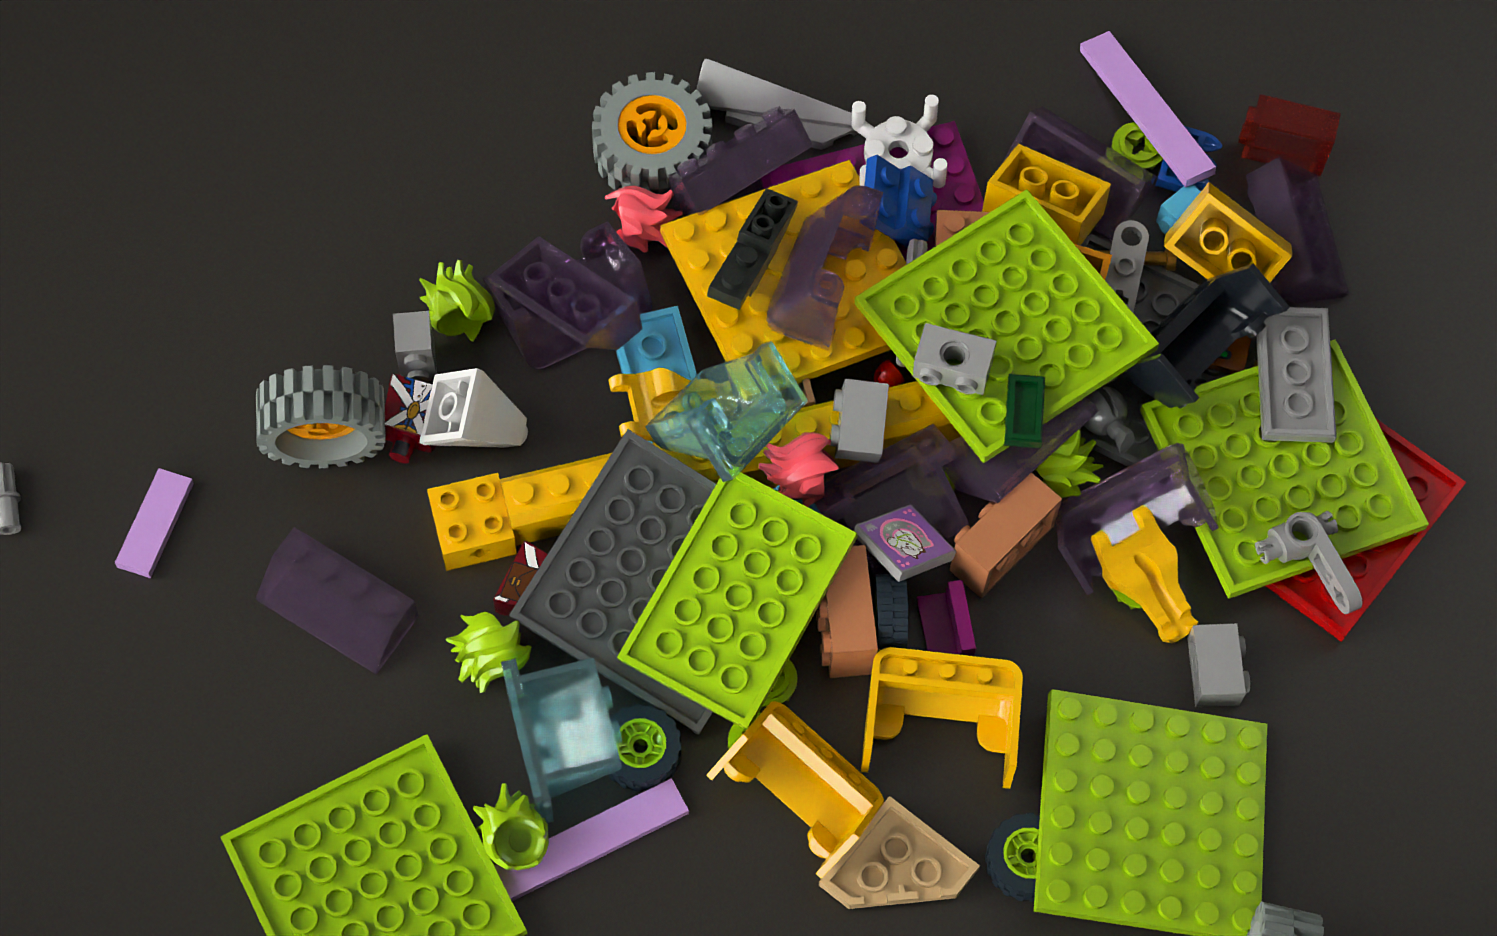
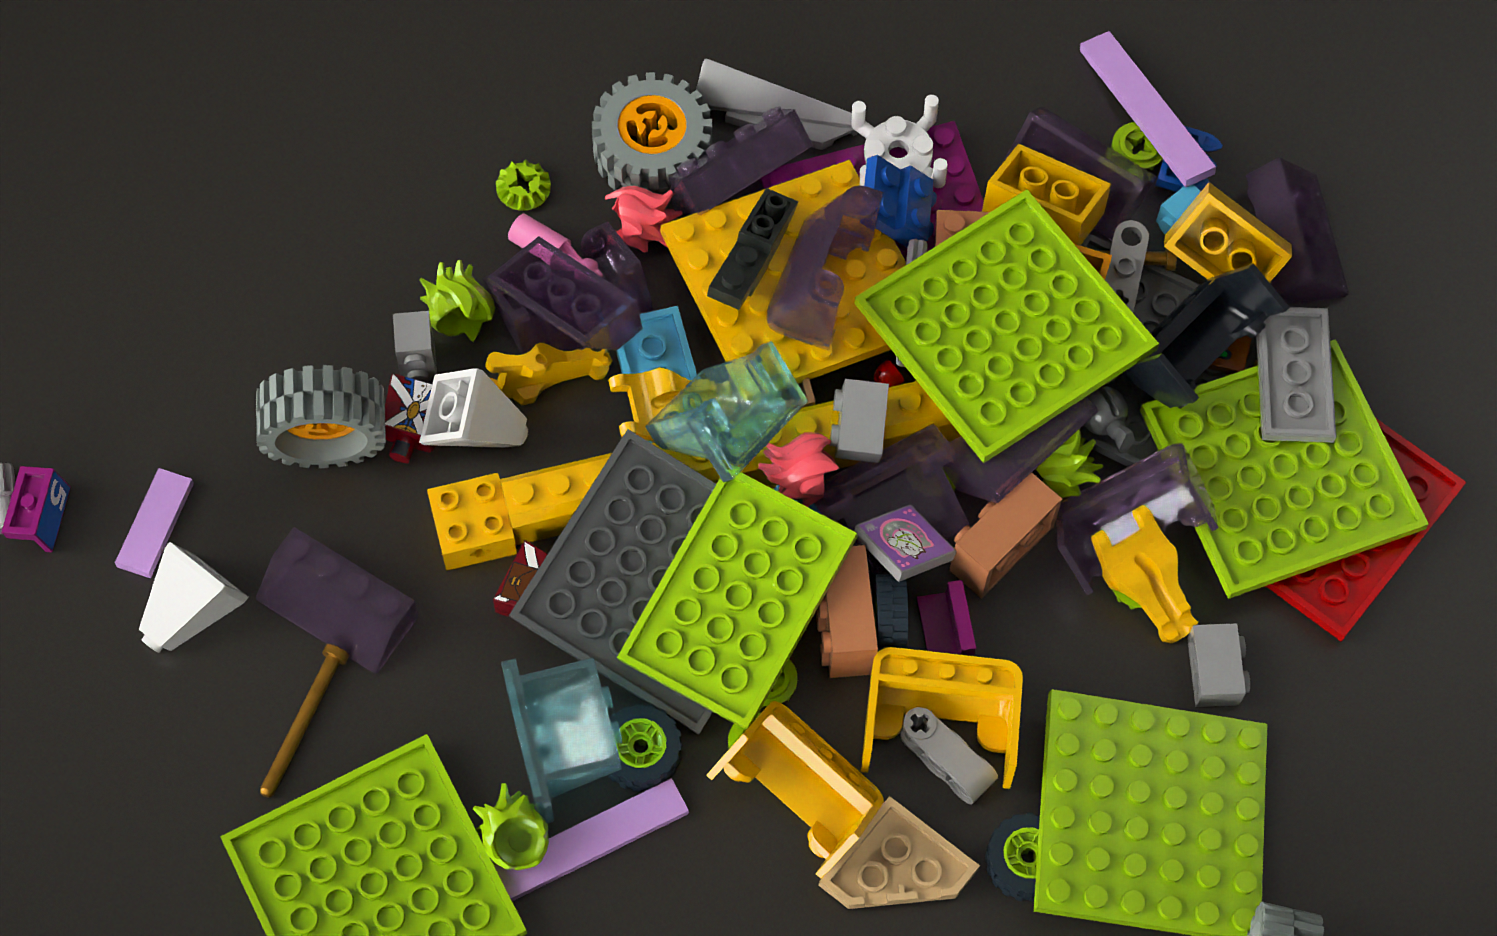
(36, 506): none -> magenta panel
(185, 599): none -> white slope
(334, 657): none -> pearl gold bar
(485, 646): lime hair -> none
(517, 197): none -> lime gear
(527, 229): none -> bright pink wheel
(529, 374): none -> yellow animal
(942, 344): light grey brick -> none
(947, 755): none -> light grey piece
(1024, 411): dark green tile -> none
(1293, 119): clear red window -> none
(1320, 551): light grey piece -> none

